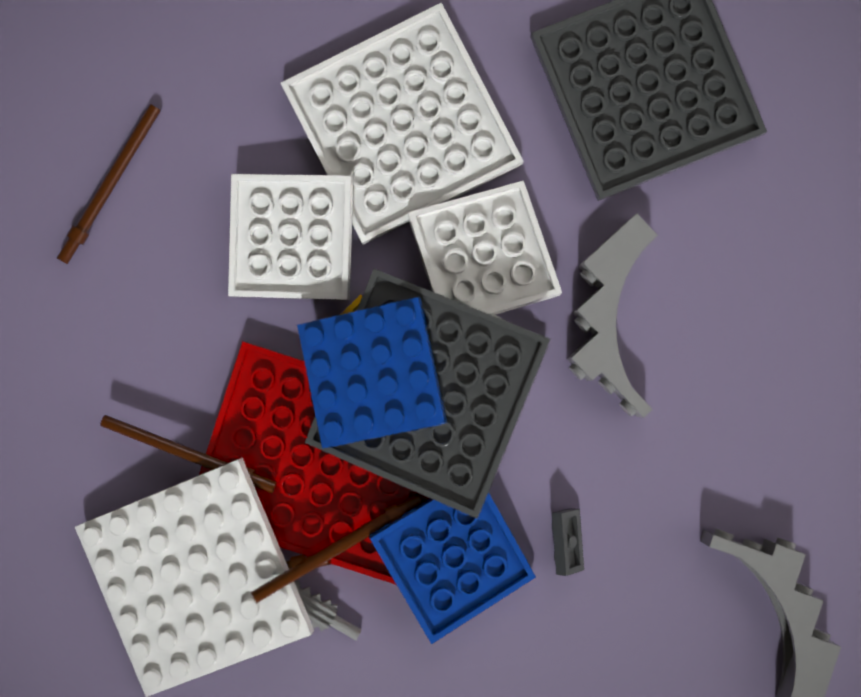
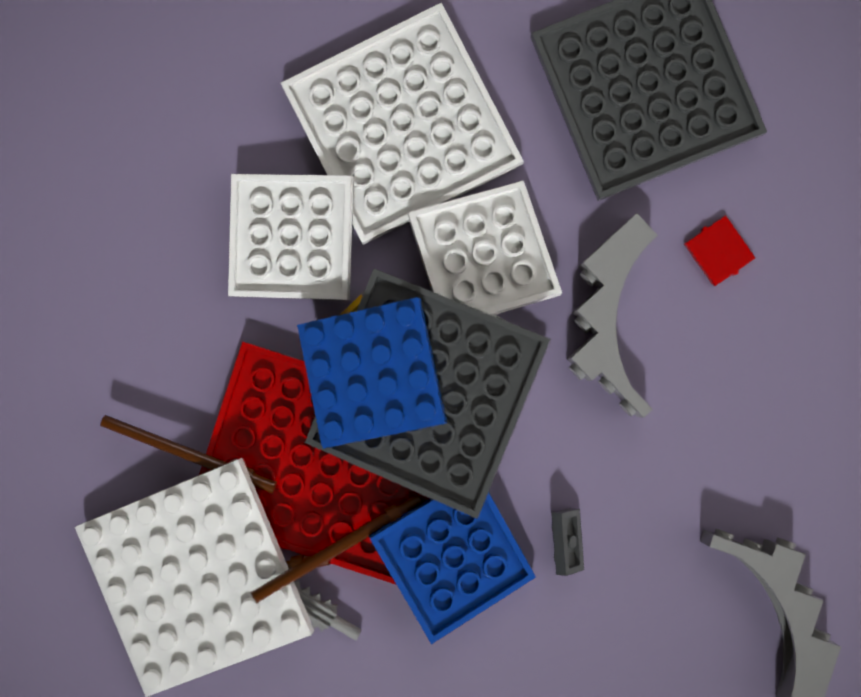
(78, 234): reddish brown bar -> none
(719, 251): none -> red piece

